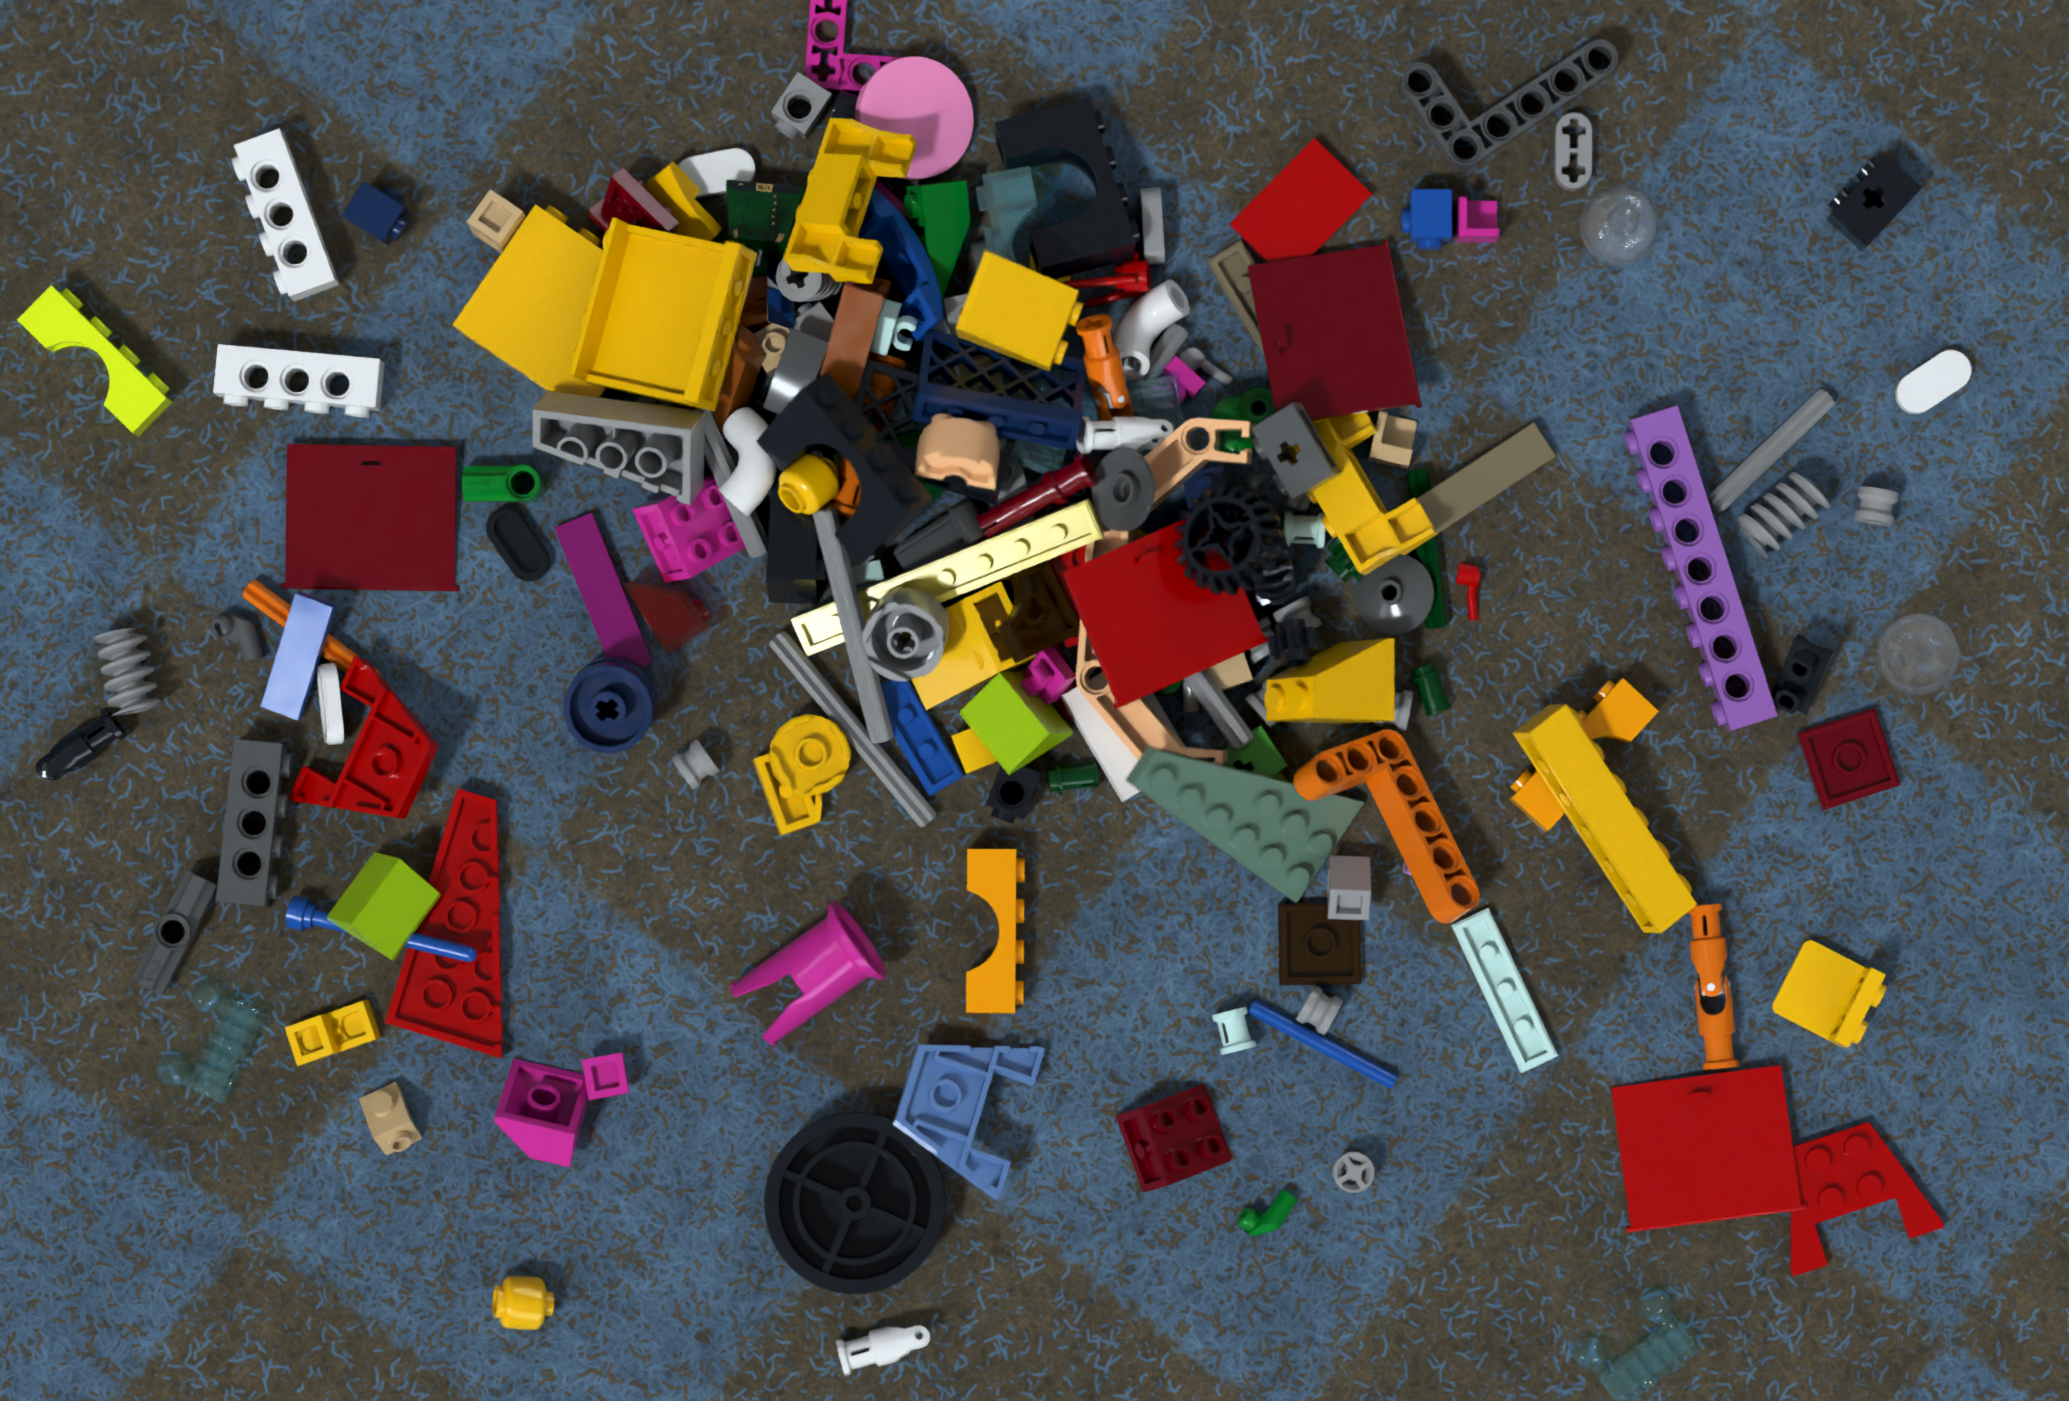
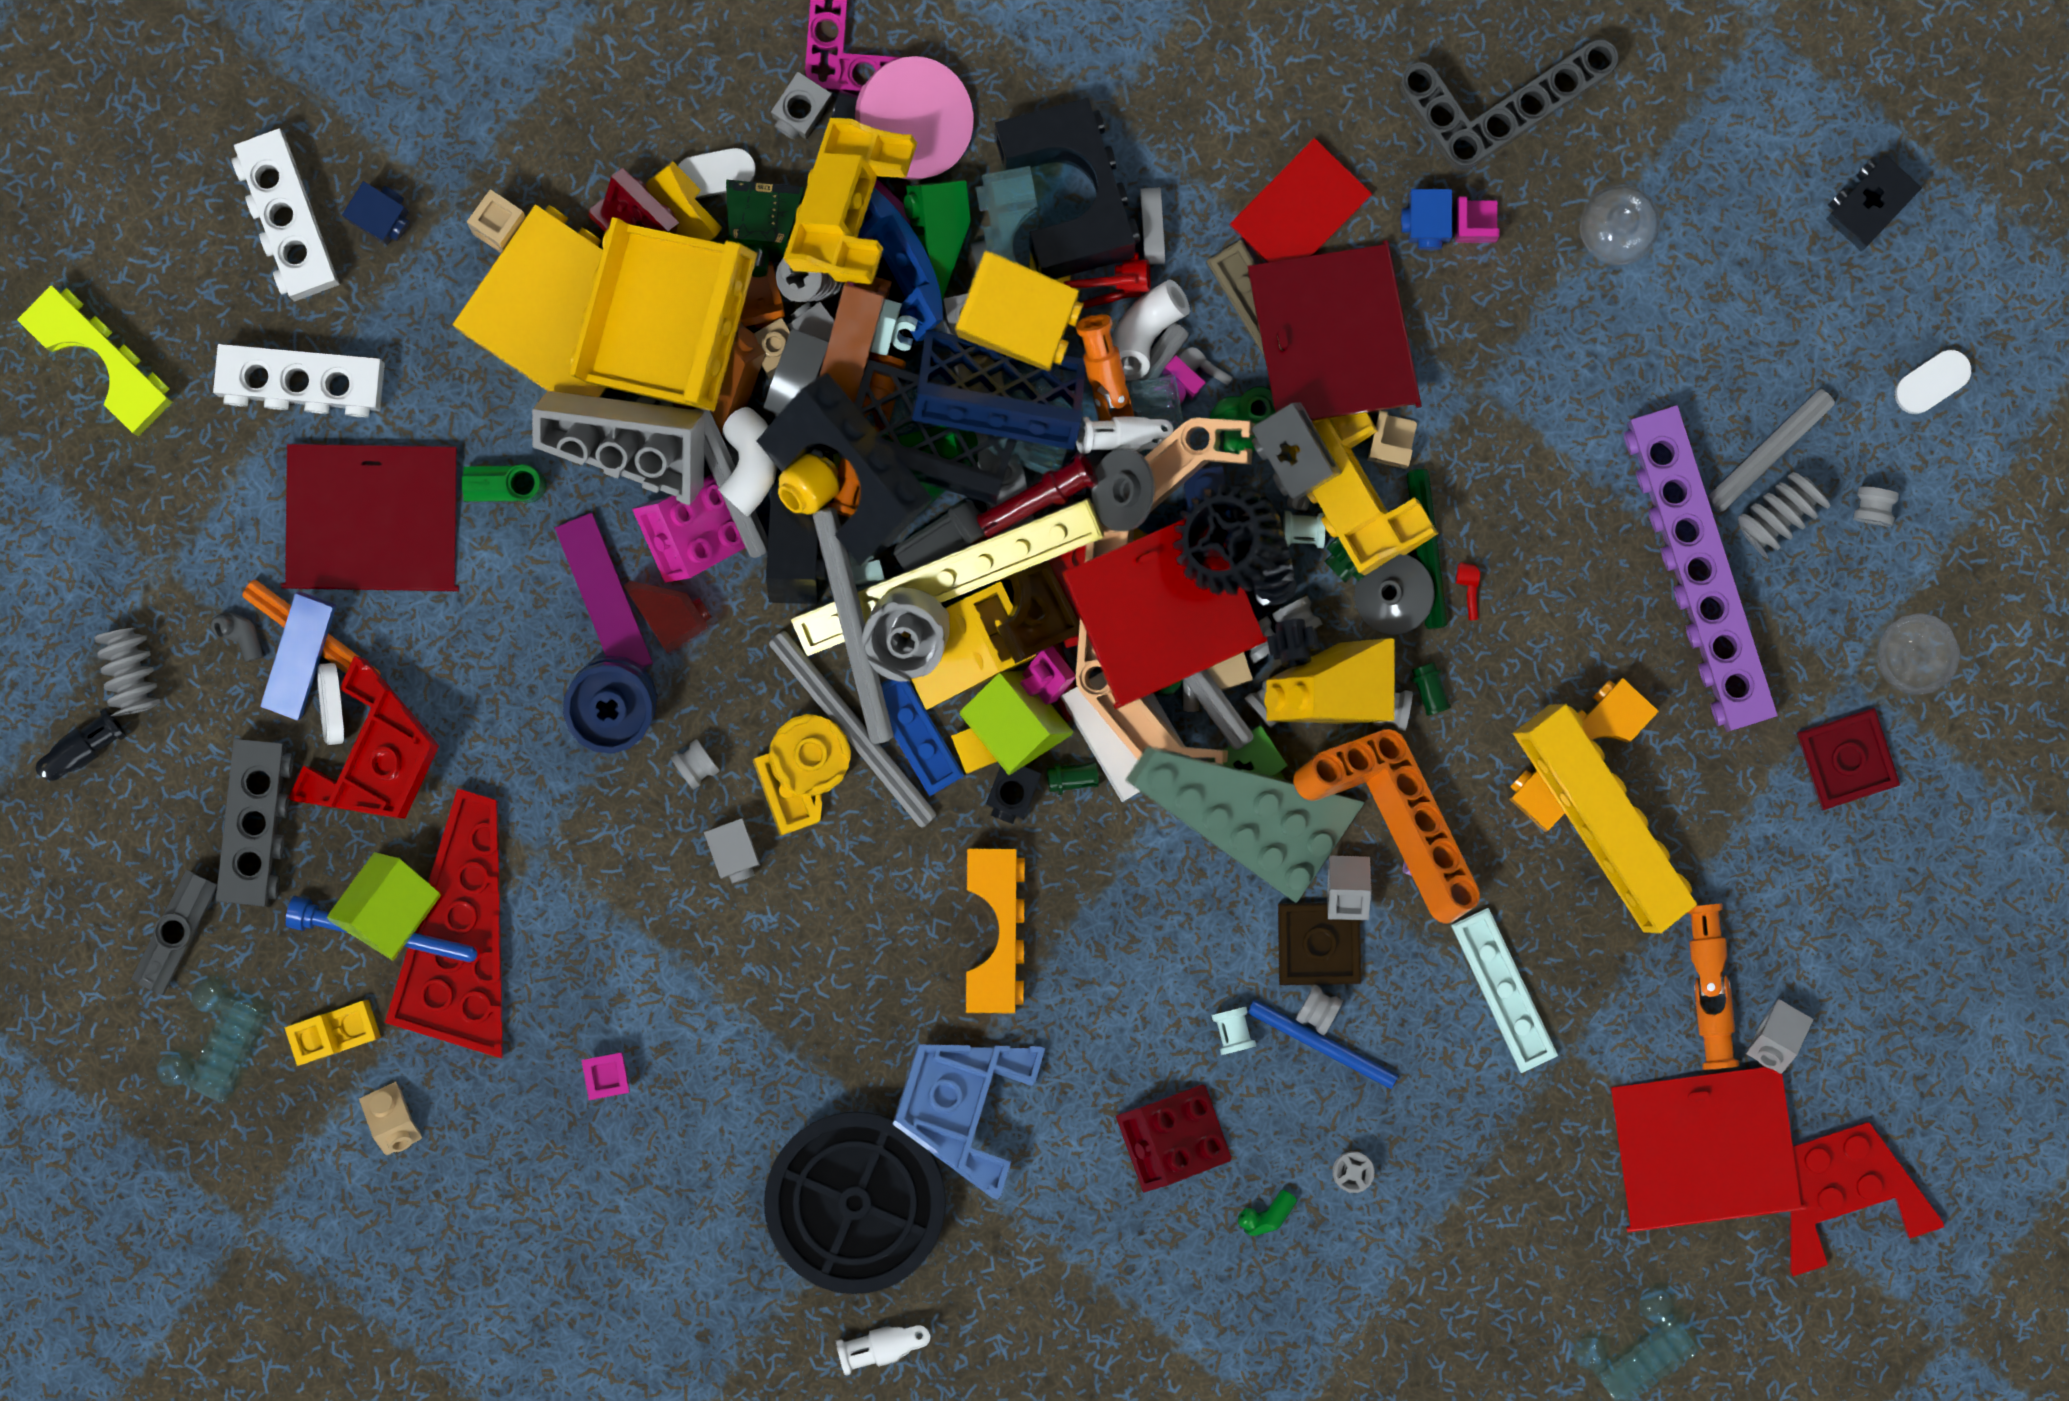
(518, 544): black tile -> none
(522, 1302): yellow head -> none
(543, 1110): dark pink slope -> none
(733, 851): none -> light grey brick
(779, 308): dark blue sticker -> none
(823, 964): dark pink piece -> none
(959, 449): light nougat cylinder -> none
(1486, 477): dark tan tile -> none
(1582, 151): light grey beam -> none
(1779, 1036): none -> light grey brick
(1801, 676): black hips -> none
(1829, 994): yellow bracket -> none

